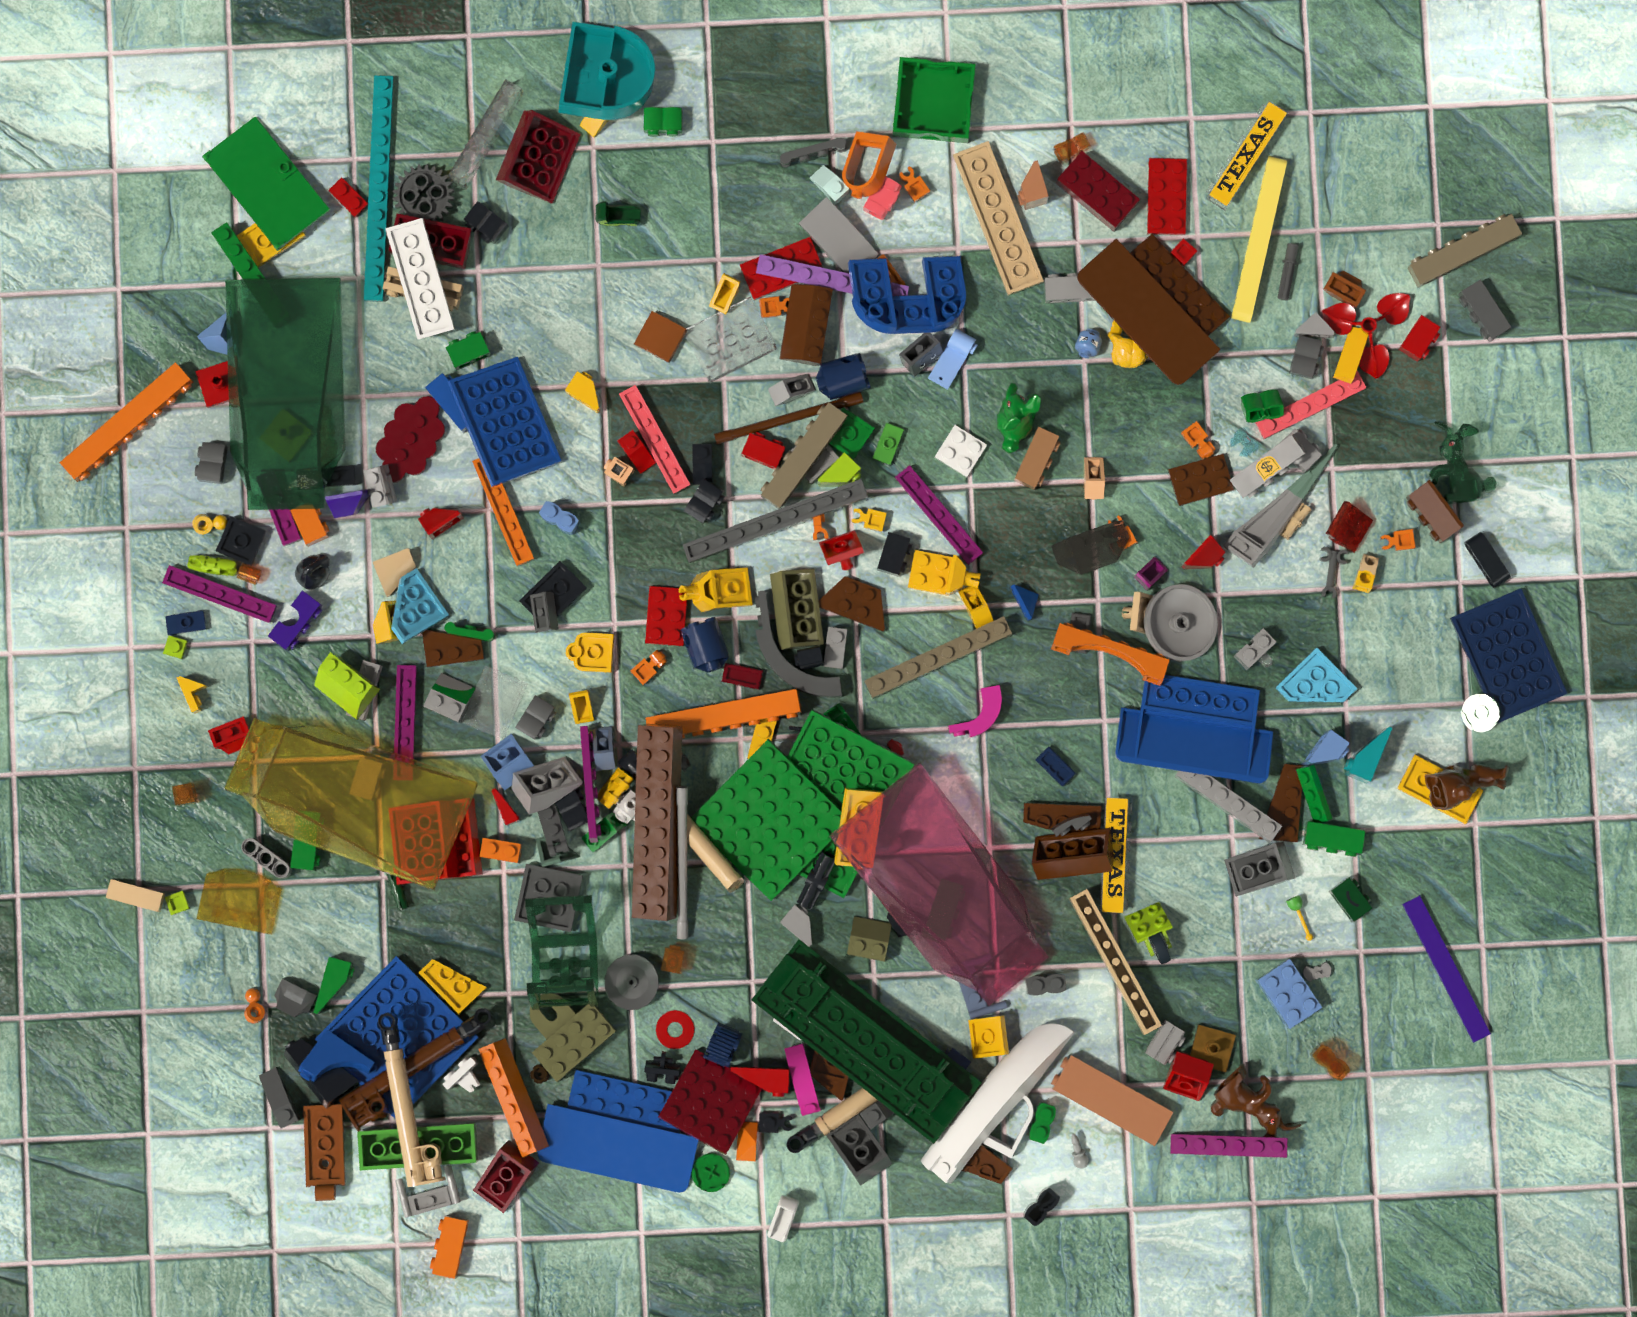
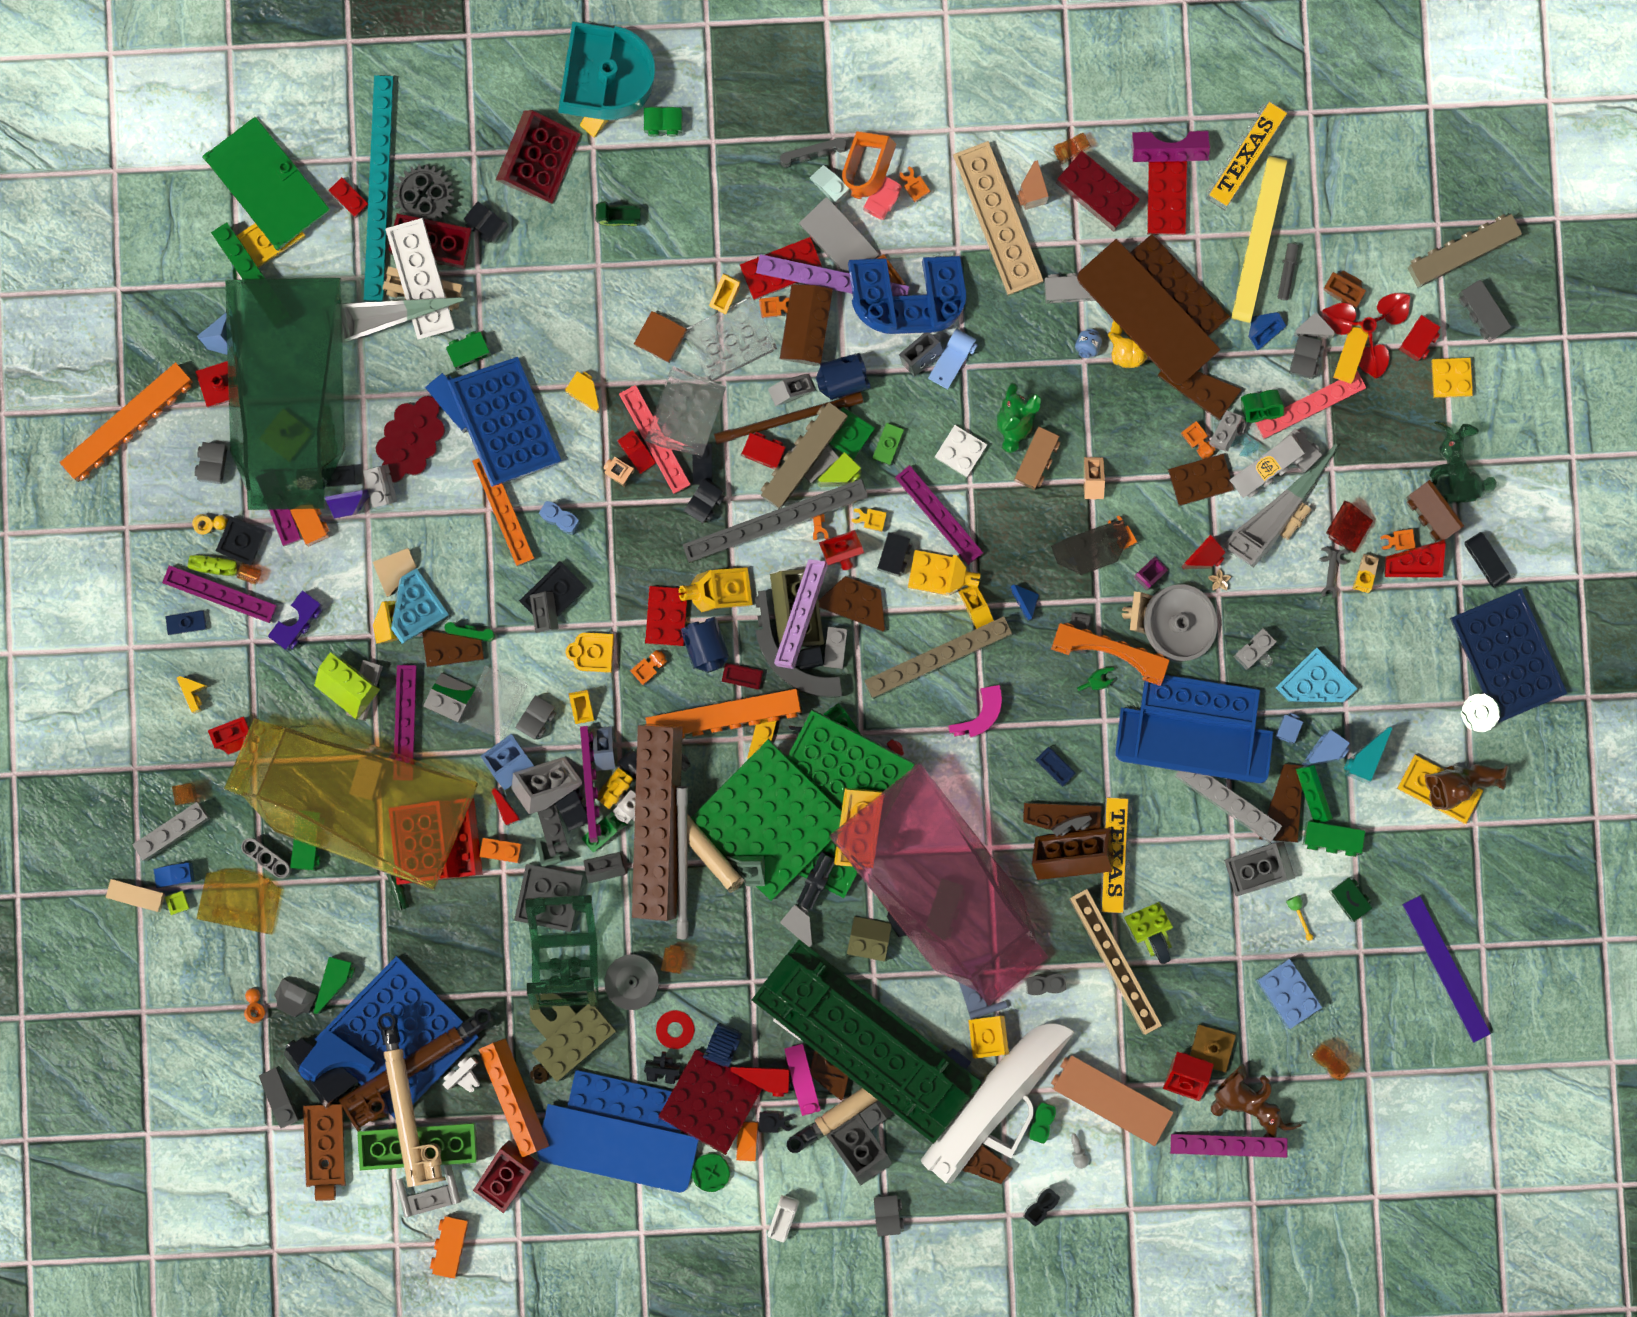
(171, 831): none -> light grey brick
(174, 875): none -> blue slope
(175, 647): lime plate -> none
(313, 571): black piece -> none
(369, 317): none -> light grey plate
(438, 520): red slope -> none
(451, 985): yellow wing -> none
(485, 134): clear brick -> none
(604, 867): none -> dark grey slope
(685, 412): none -> clear slope
(750, 869): none -> sand green slope
(801, 613): none -> lavender plate
(887, 1215): none -> dark grey brick
(933, 100): green tile -> none
(1095, 680): none -> green hand
(1150, 149): none -> magenta arch
(1165, 1042): light grey brick -> none
(1183, 252): red plate -> none
(1206, 392): none -> reddish brown wing
(1219, 580): none -> tan plant
(1228, 428): none -> light grey plate
(1264, 328): none -> blue slope
(1289, 728): none -> medium blue brick
(1317, 972): light grey piece -> none
(1417, 562): none -> red wing
(1452, 377): none -> yellow plate

